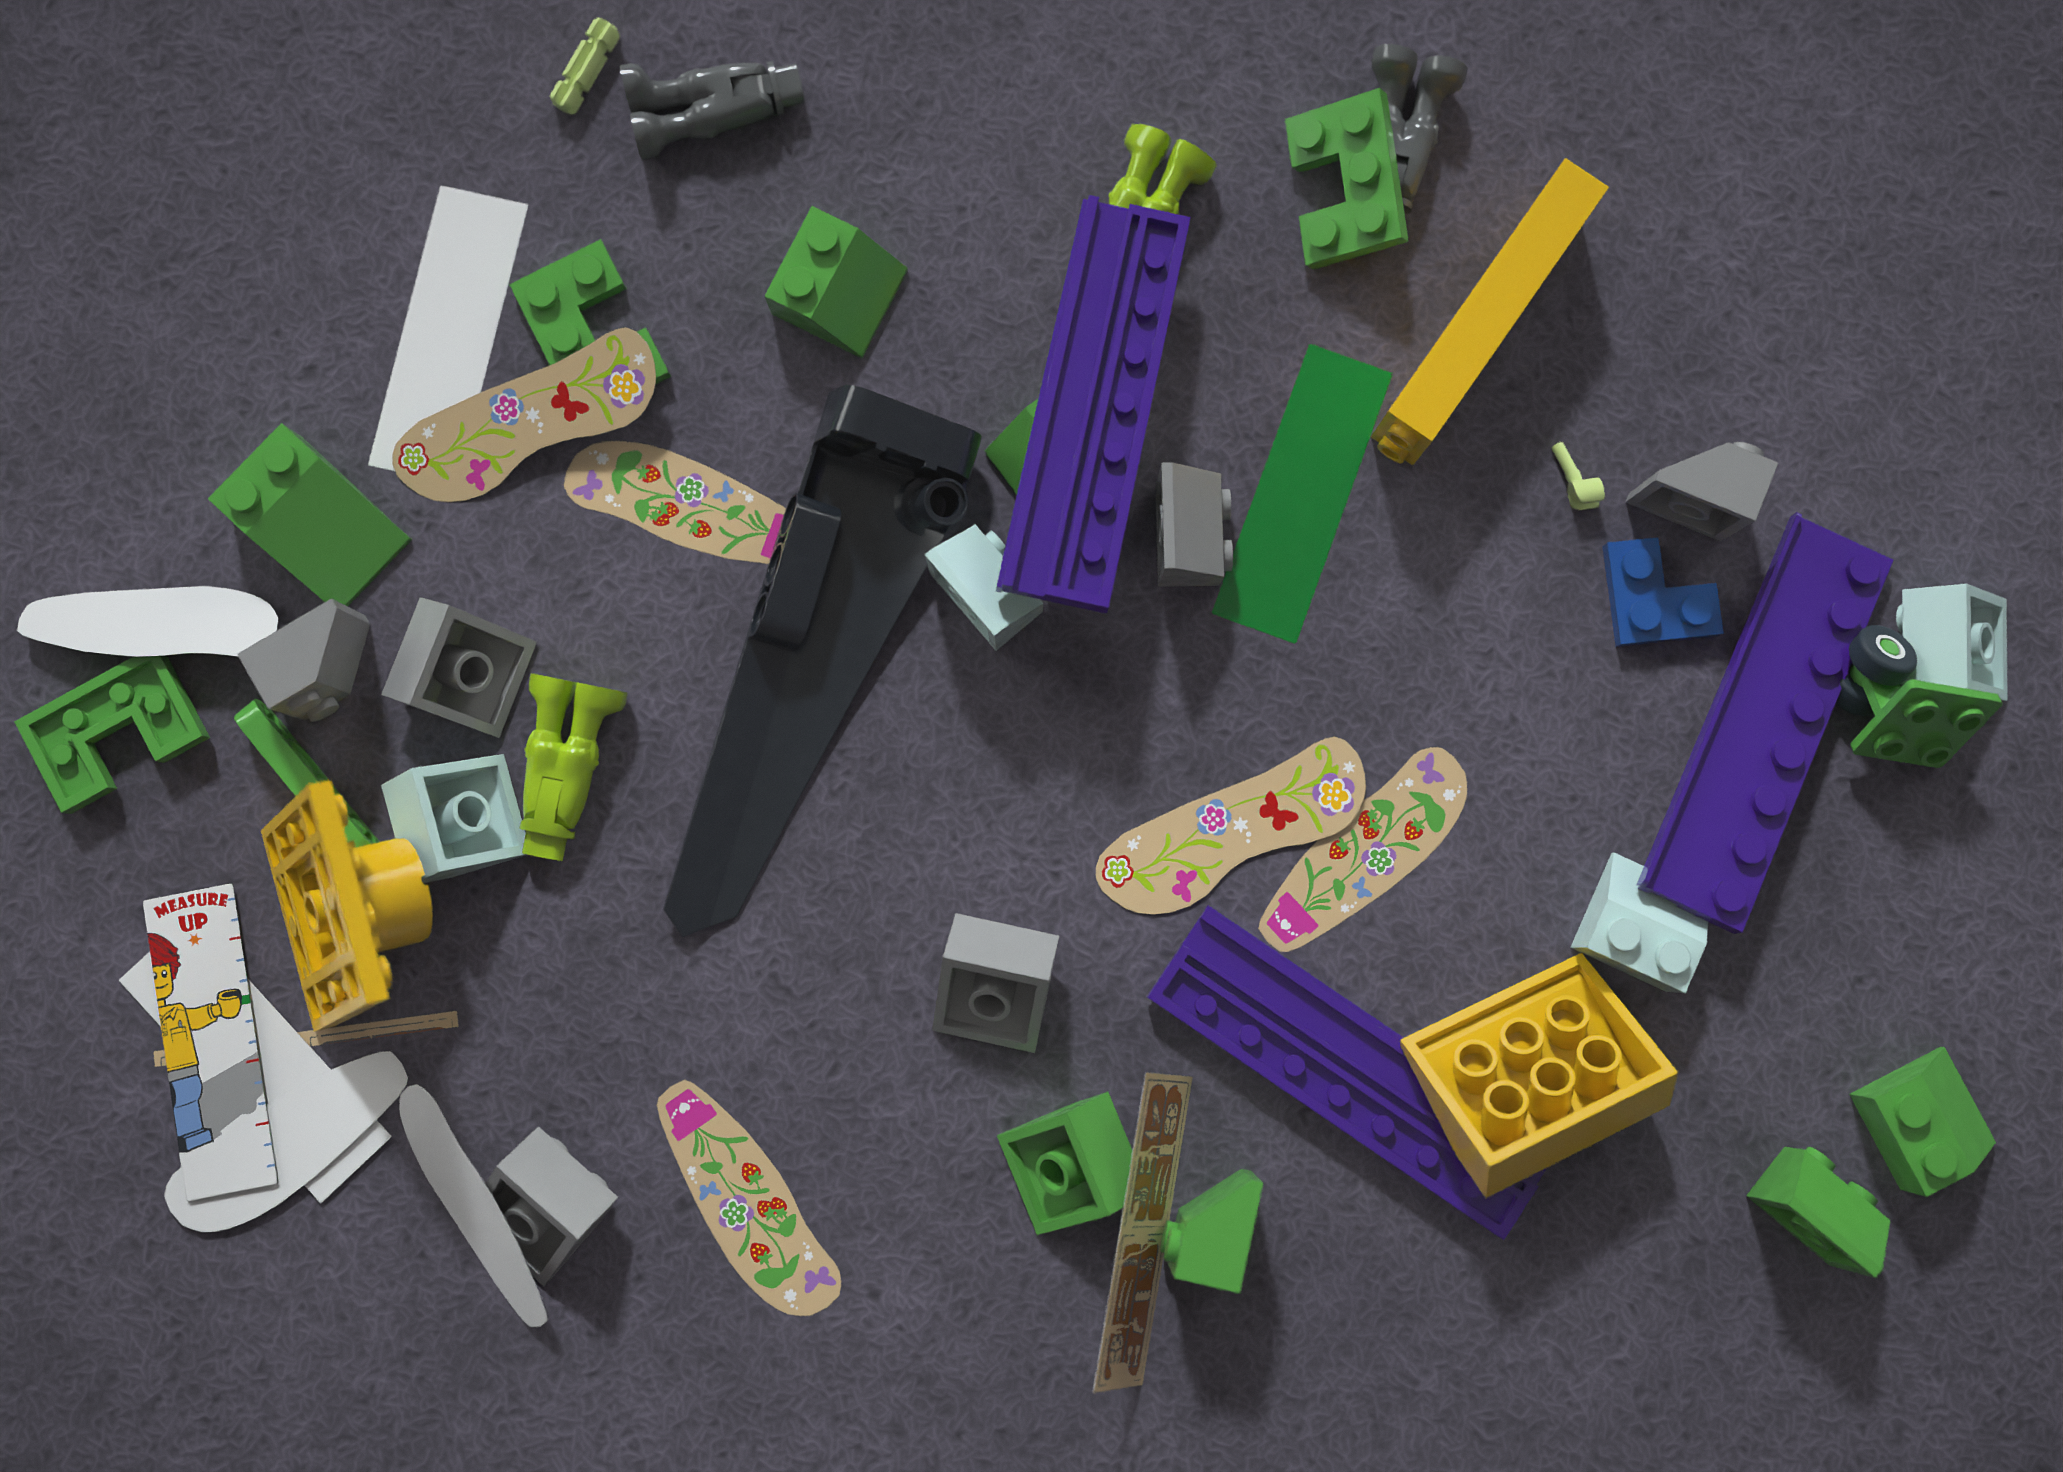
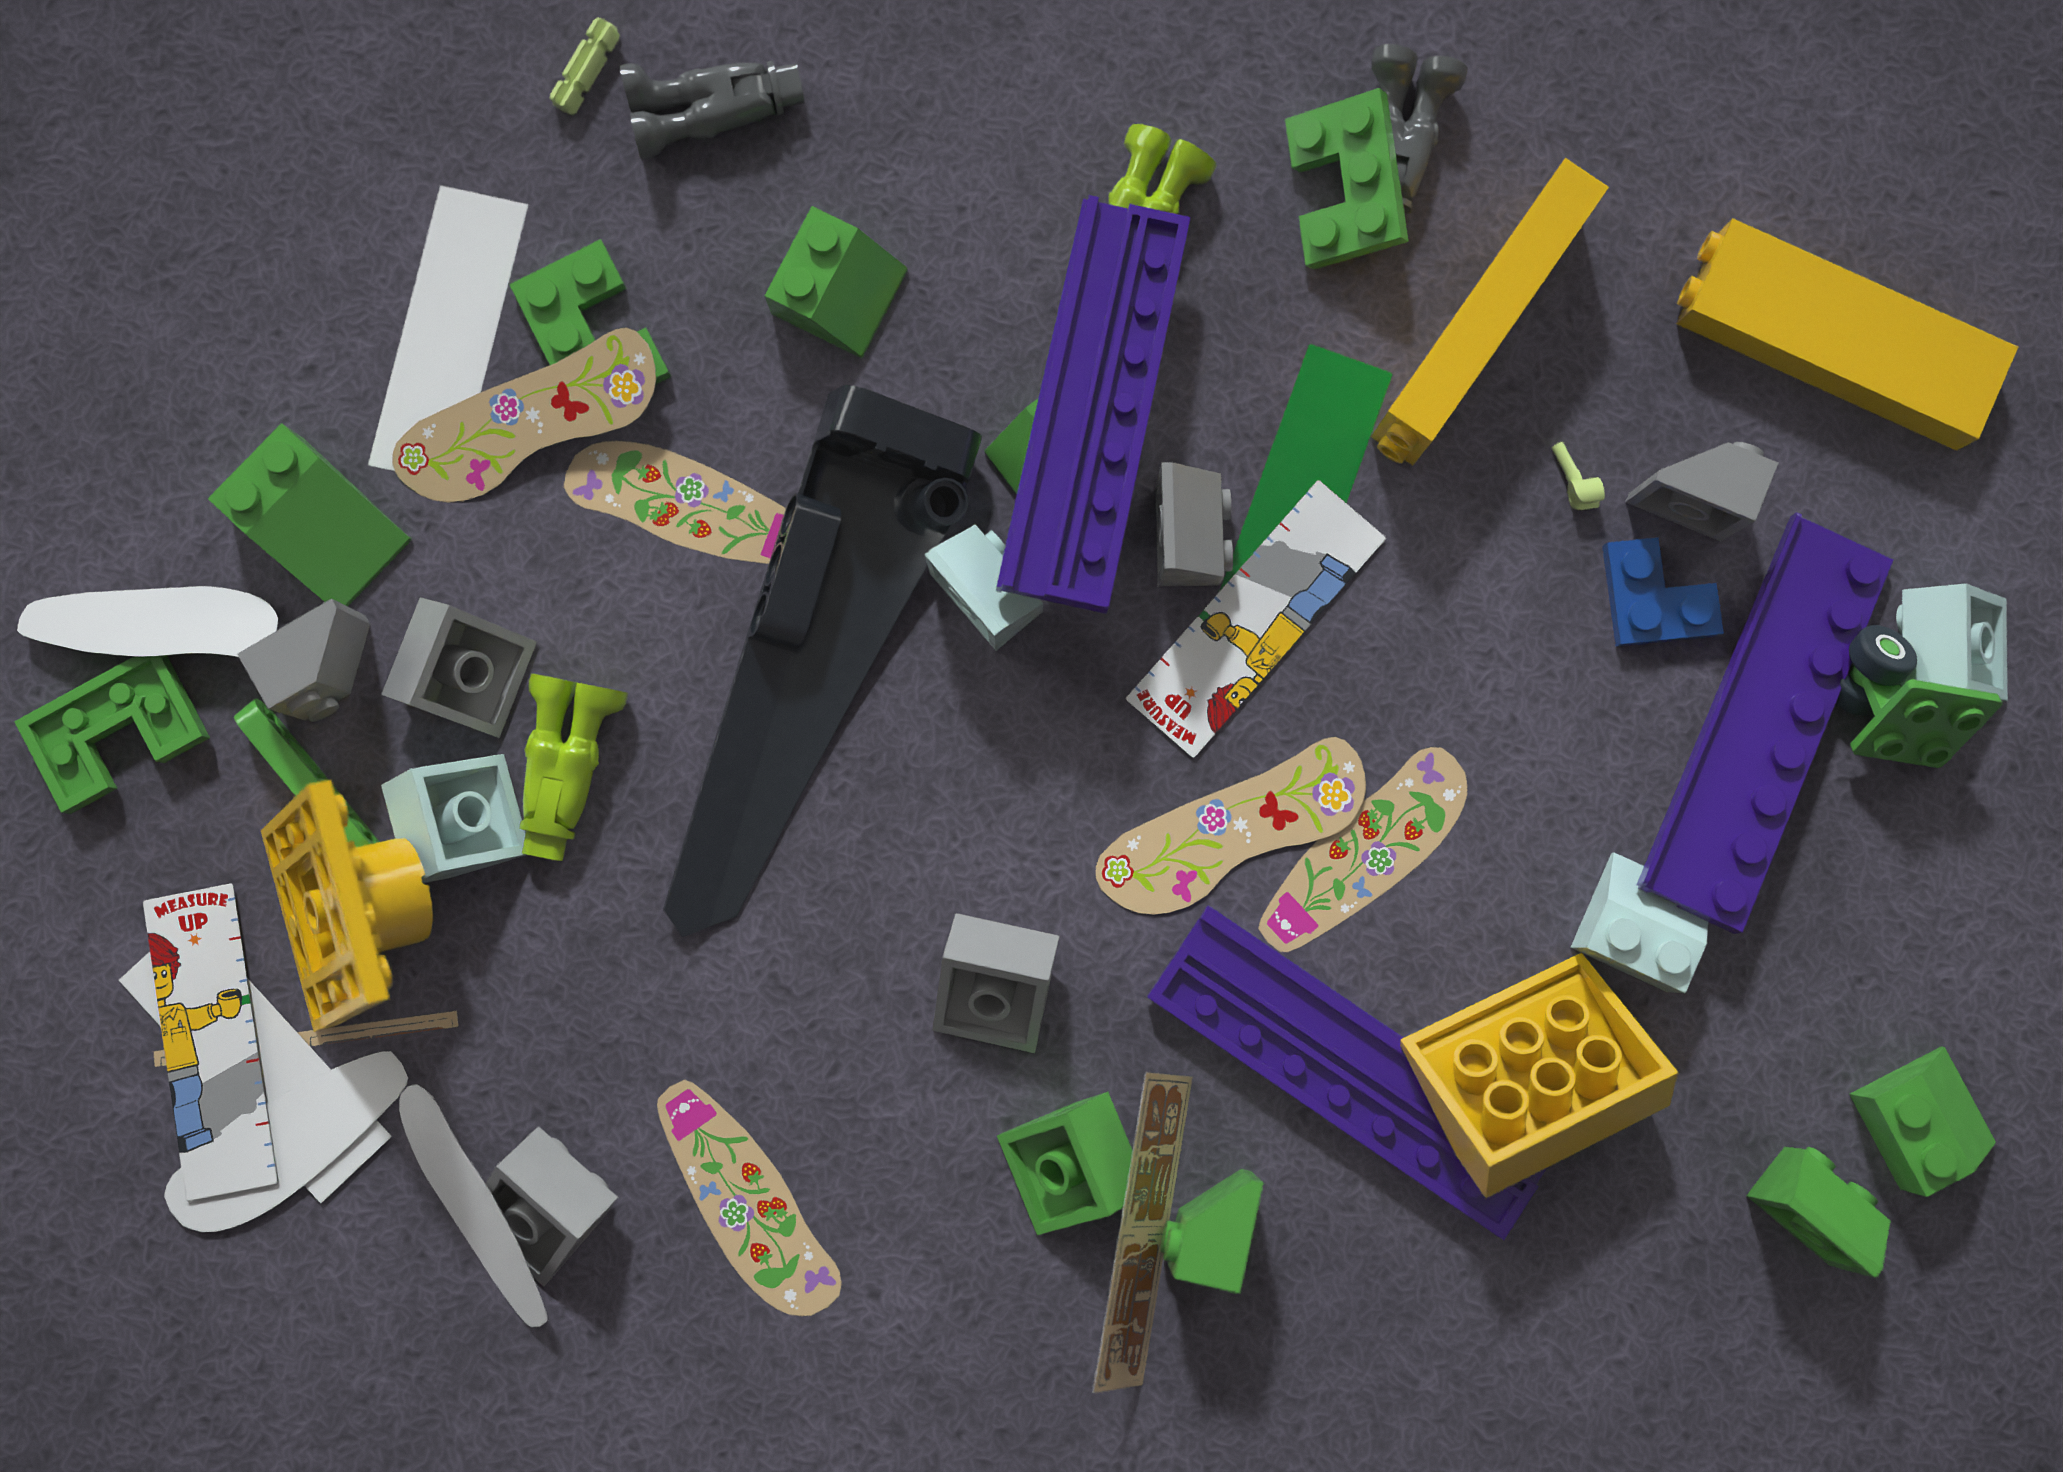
(1255, 618): none -> sticker
(1845, 334): none -> yellow brick

